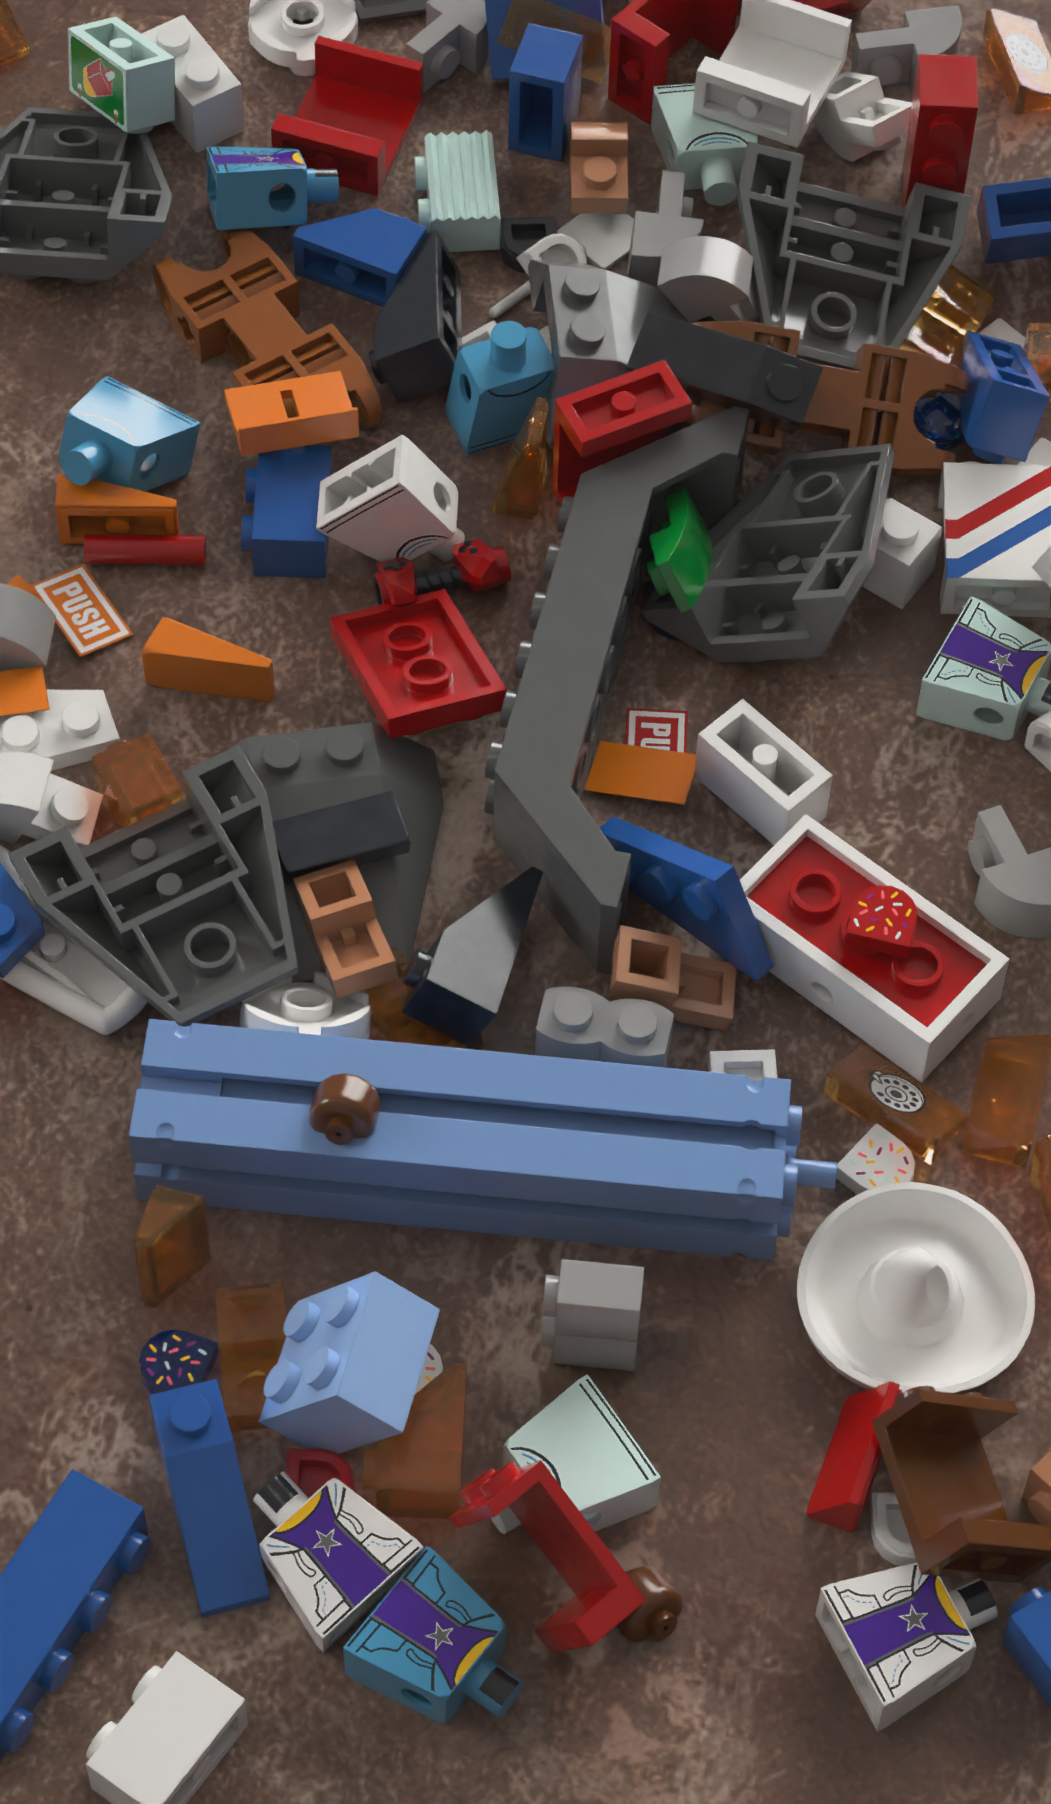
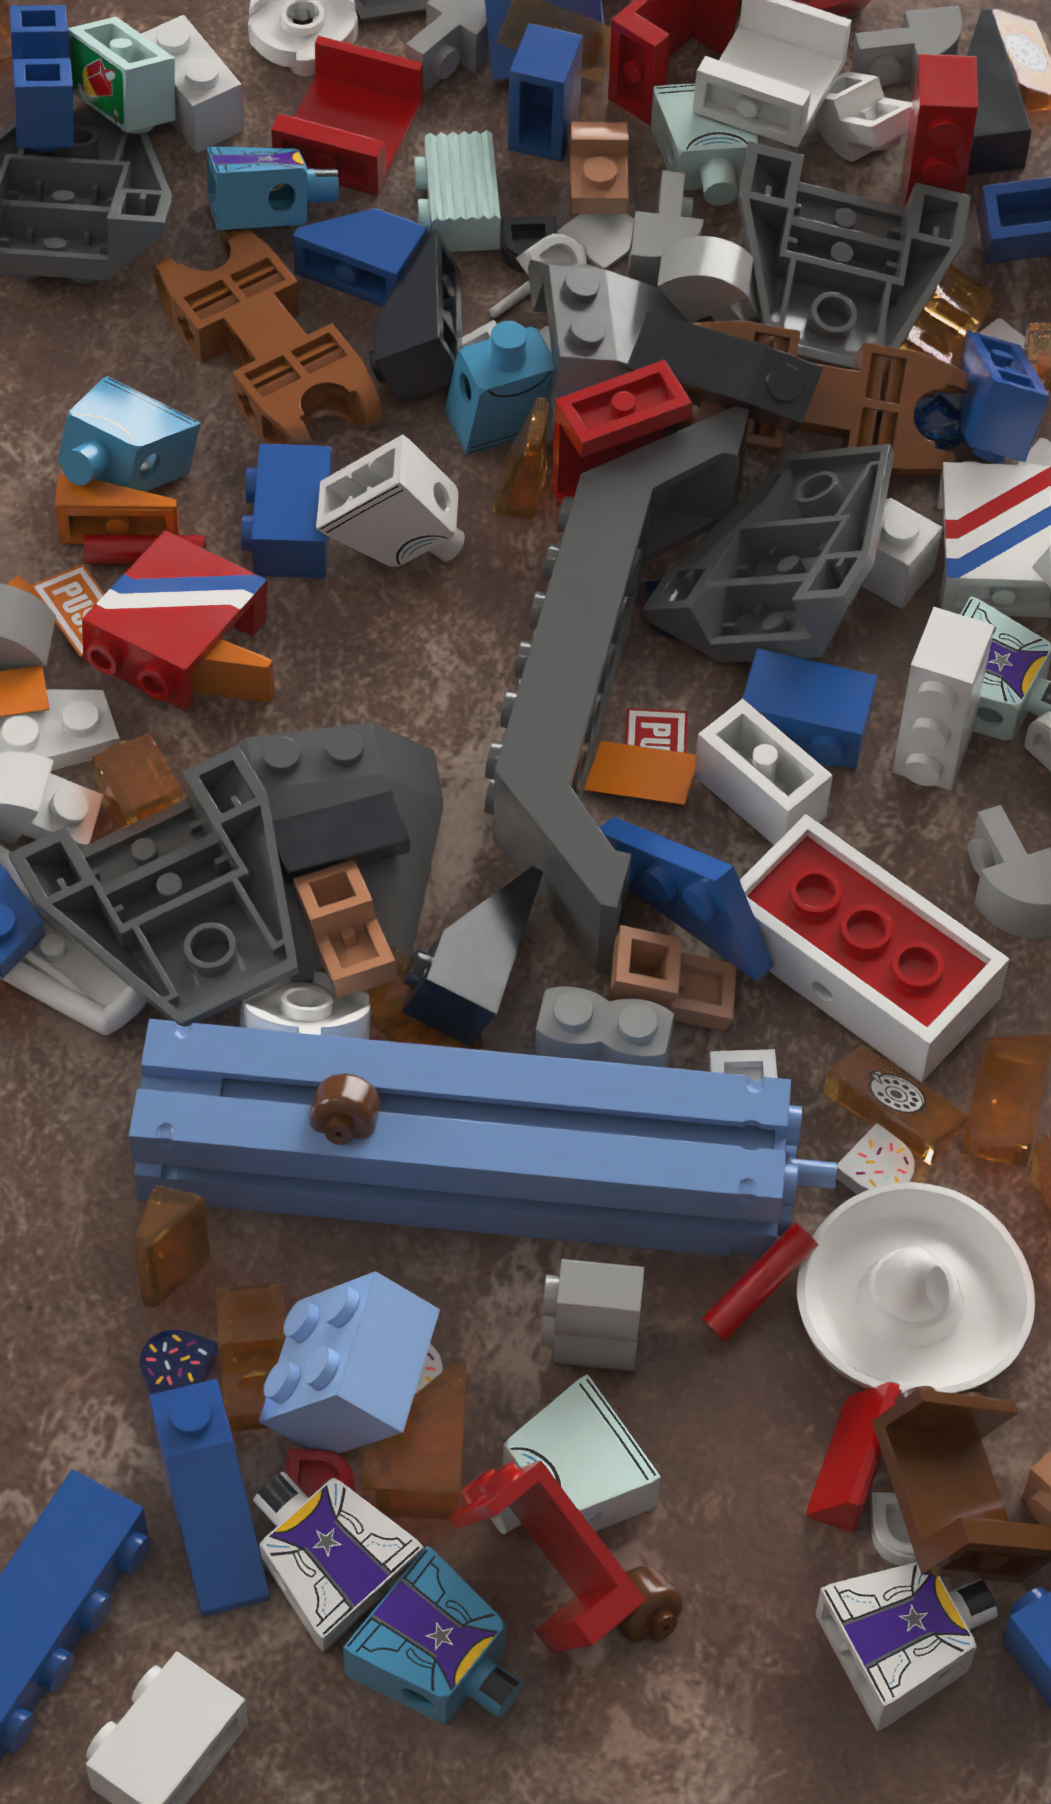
(41, 77): none -> blue arch
(170, 616): none -> red panel
(320, 407): orange piece -> none
(418, 664): red plate -> none
(473, 565): red piece -> none
(681, 552): green slope -> none
(759, 1282): none -> red piece
(813, 704): none -> blue piece
(882, 921): red tile -> none
(942, 698): none -> white brick
(1001, 122): none -> black slope

